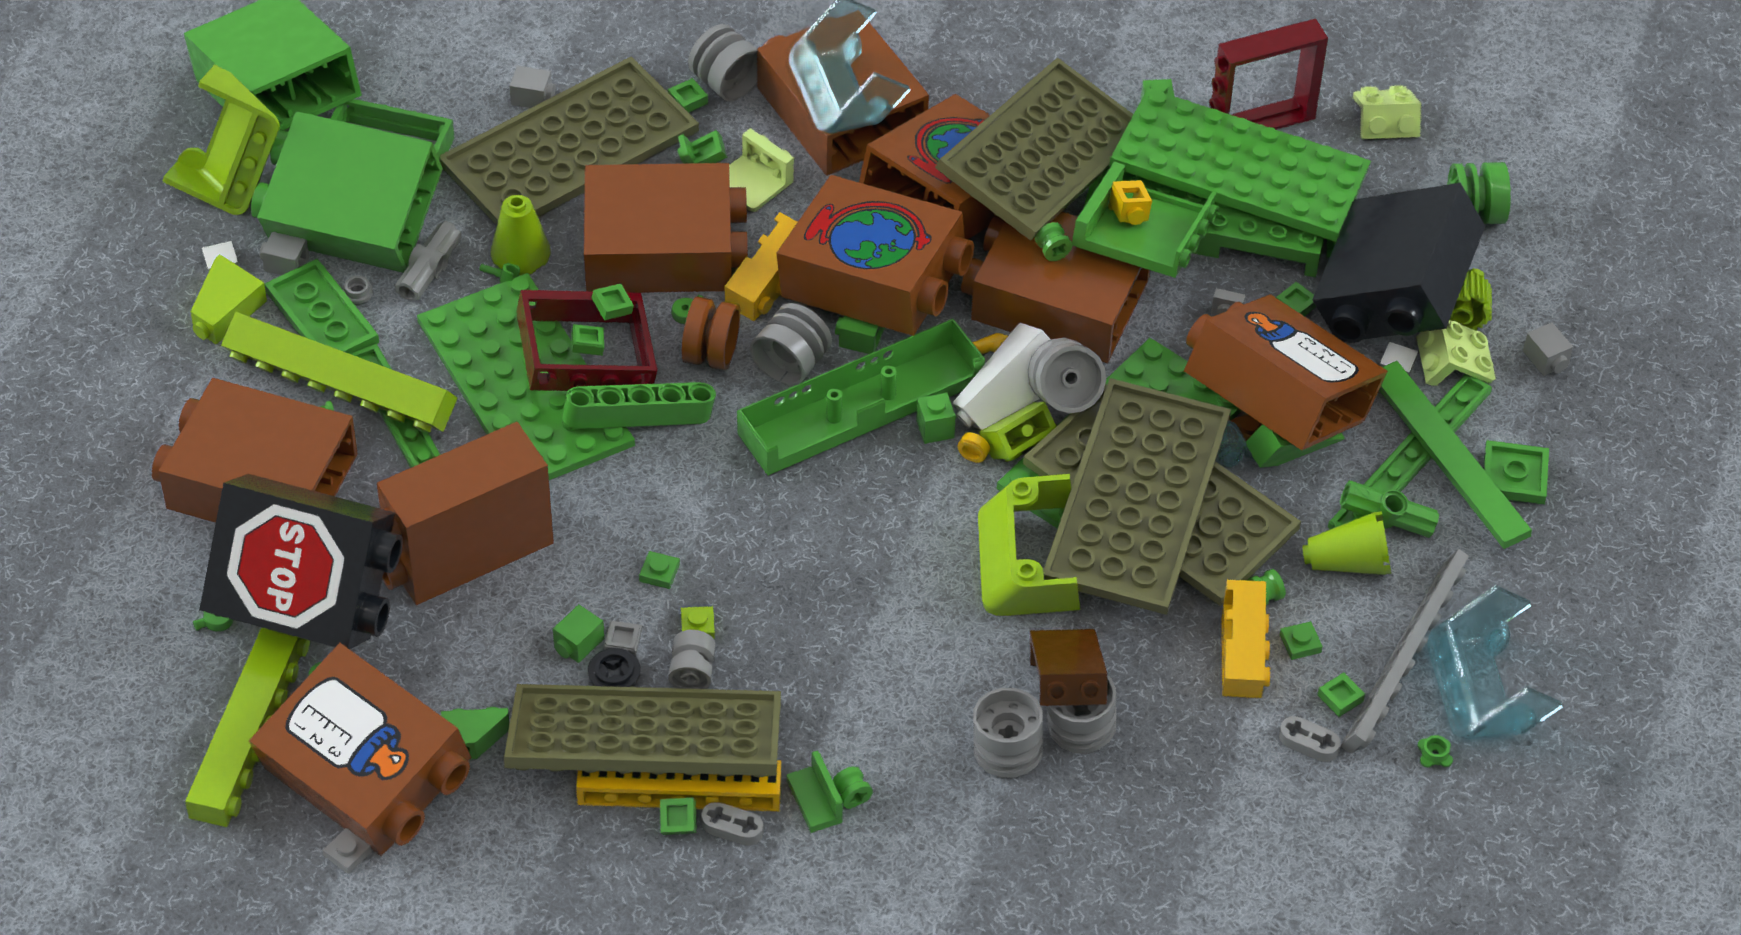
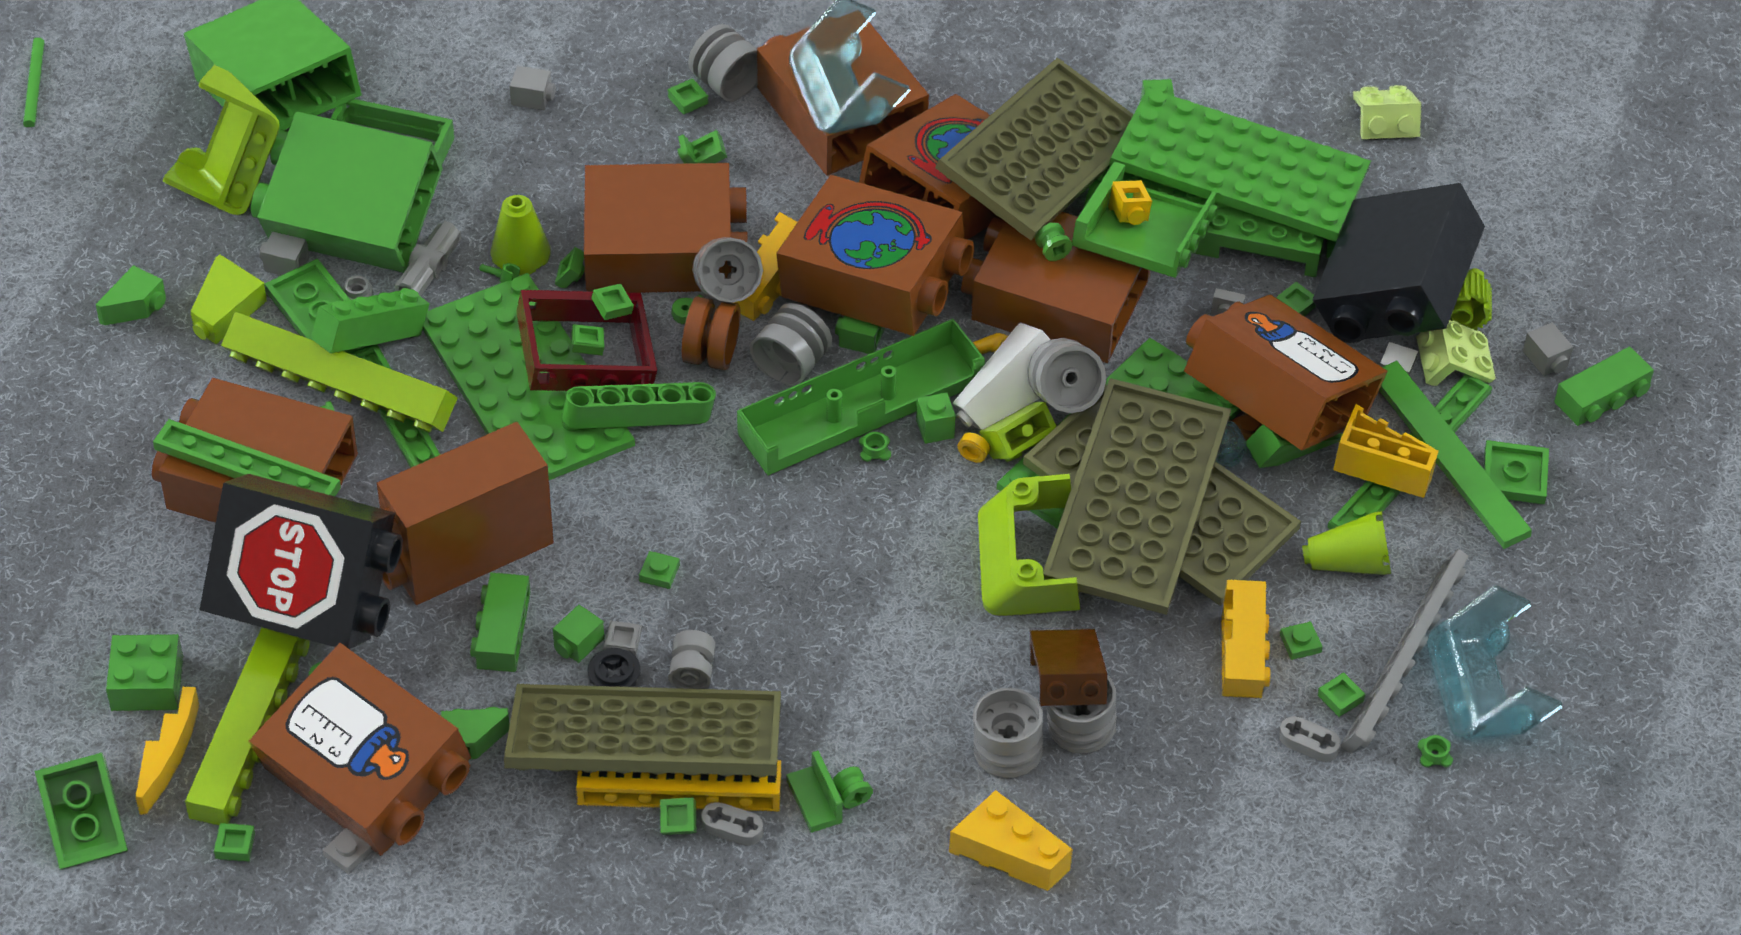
(33, 82): none -> bright green bar
(81, 810): none -> bright green slope
(131, 298): none -> bright green slope
(144, 672): none -> bright green brick
(164, 756): none -> yellow slope
(213, 622): bright green piece -> none
(225, 249): white tile -> none
(234, 842): none -> bright green plate
(236, 459): none -> bright green plate
(369, 320): none -> bright green brick
(501, 622): none -> bright green brick
(543, 151): olive plate -> none
(570, 268): none -> bright green plate
(698, 619): lime plate -> none
(739, 283): none -> light grey wheel
(761, 169): yellowish green bracket -> none
(878, 440): none -> bright green plate
(1011, 841): none -> yellow wedge
(1274, 585): bright green wheel -> none
(1303, 106): dark red window -> none
(1384, 456): none -> yellow wedge
(1402, 512): bright green piece -> none
(1488, 191): bright green wheel -> none
(1604, 386): none -> bright green brick

